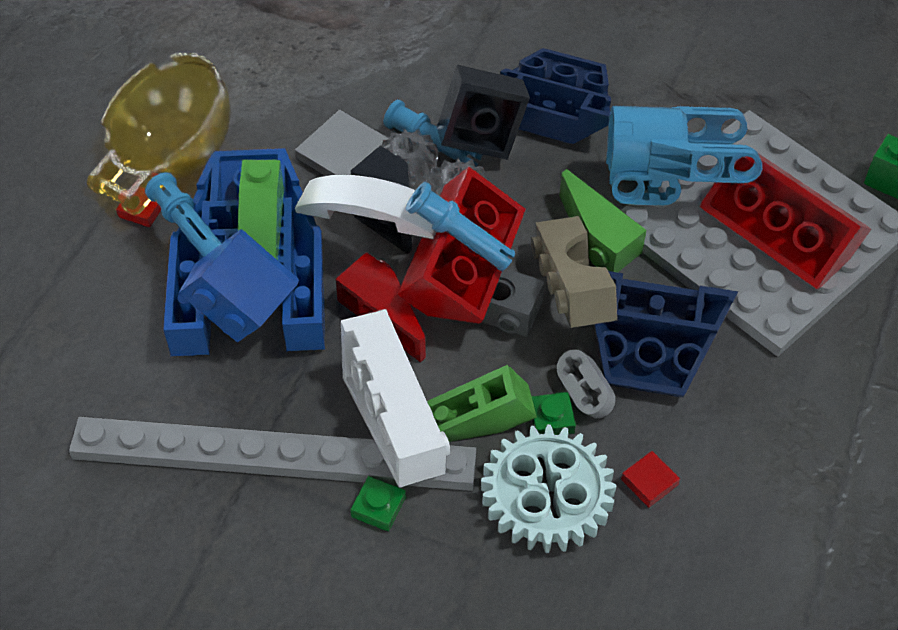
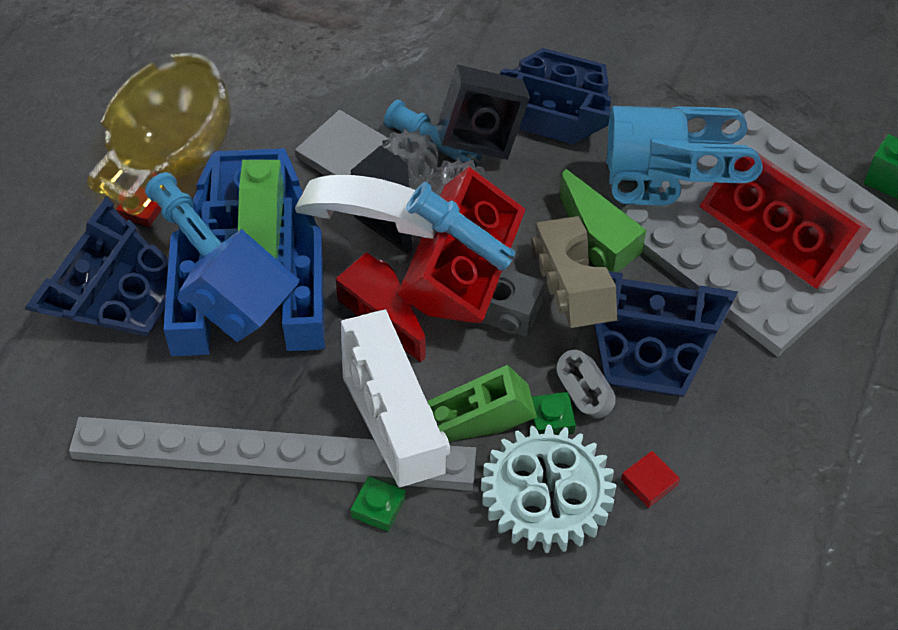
(107, 278): none -> dark blue wedge

